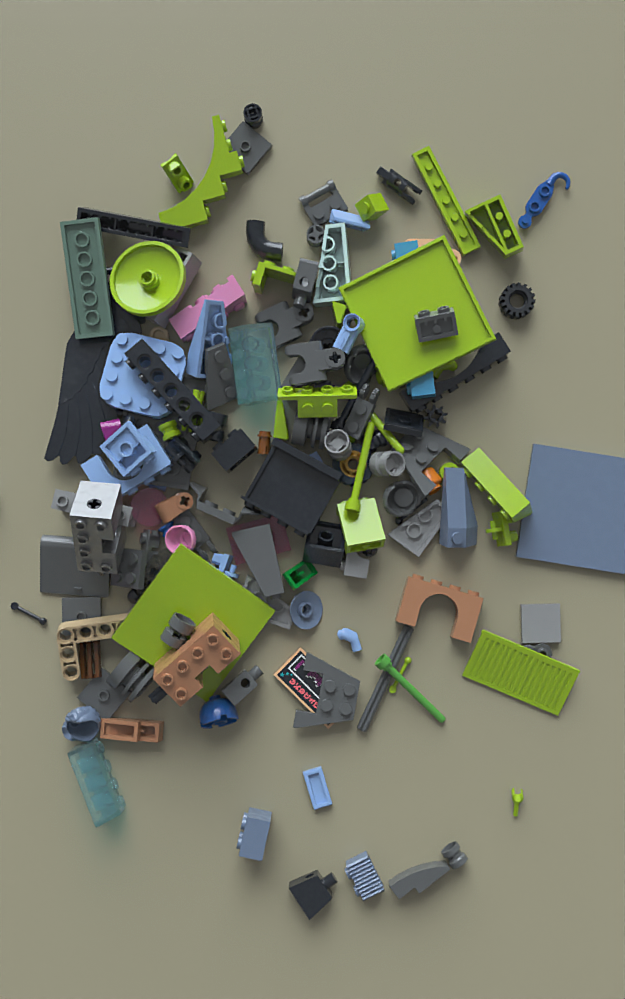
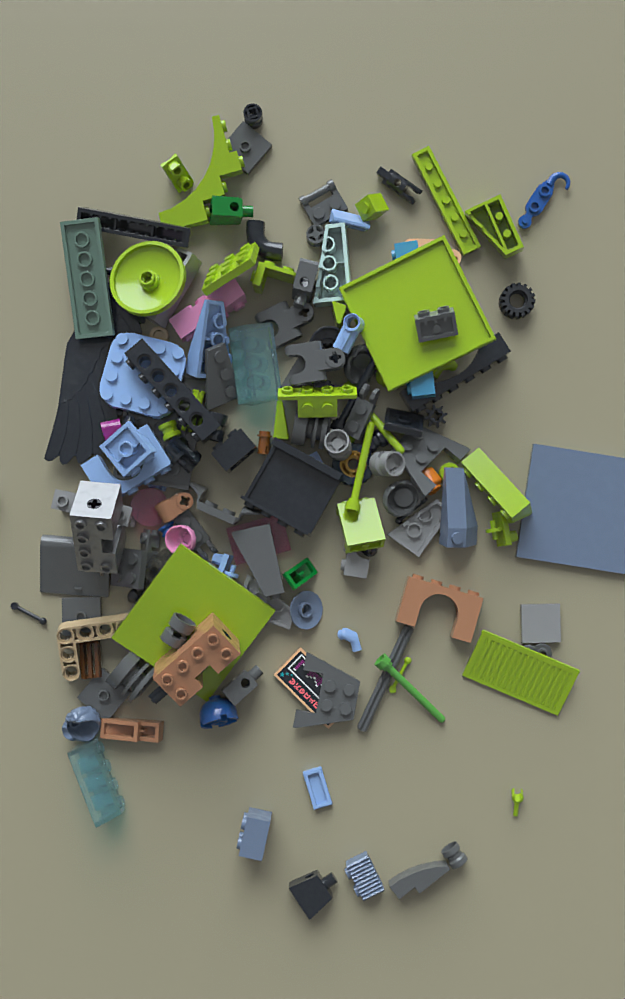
(228, 210): none -> green torso
(231, 268): none -> lime plate
(325, 545): black slope -> none

